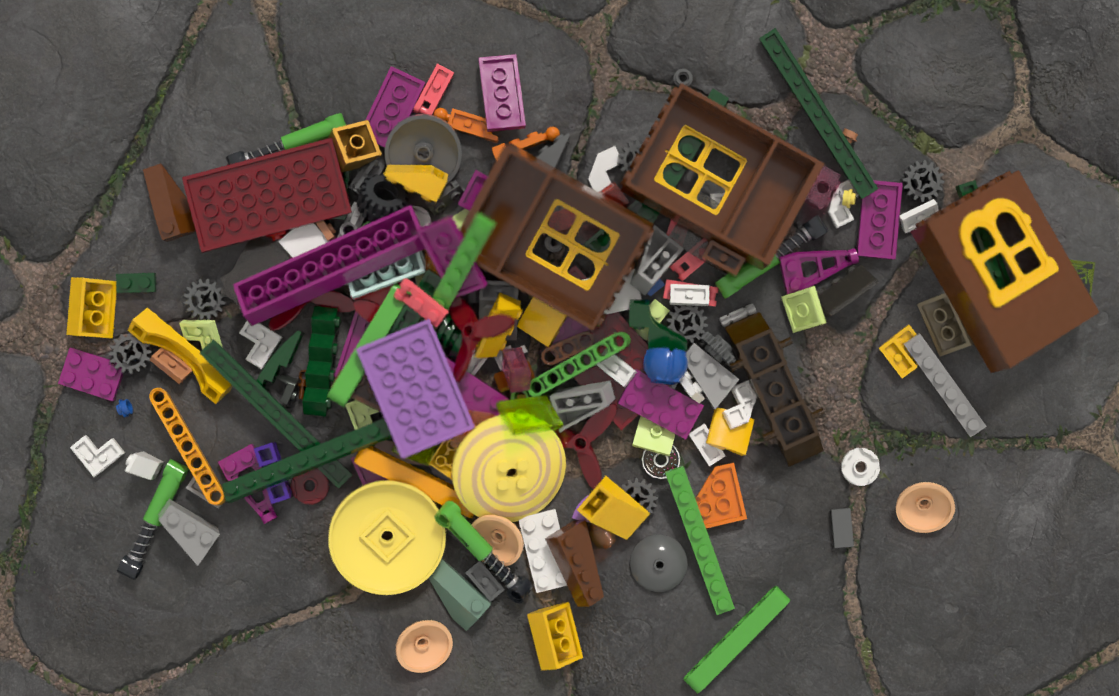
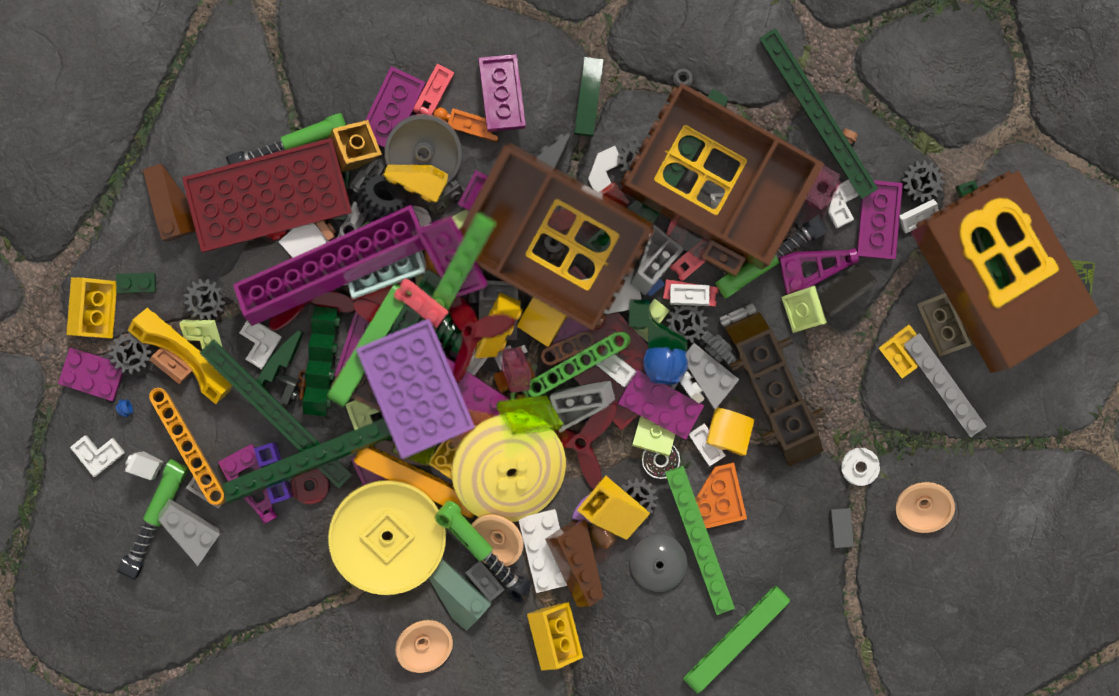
(533, 139): orange plate -> none
(588, 97): none -> dark green slope
(741, 413): white tile -> none
(848, 198): light yellow plate -> none

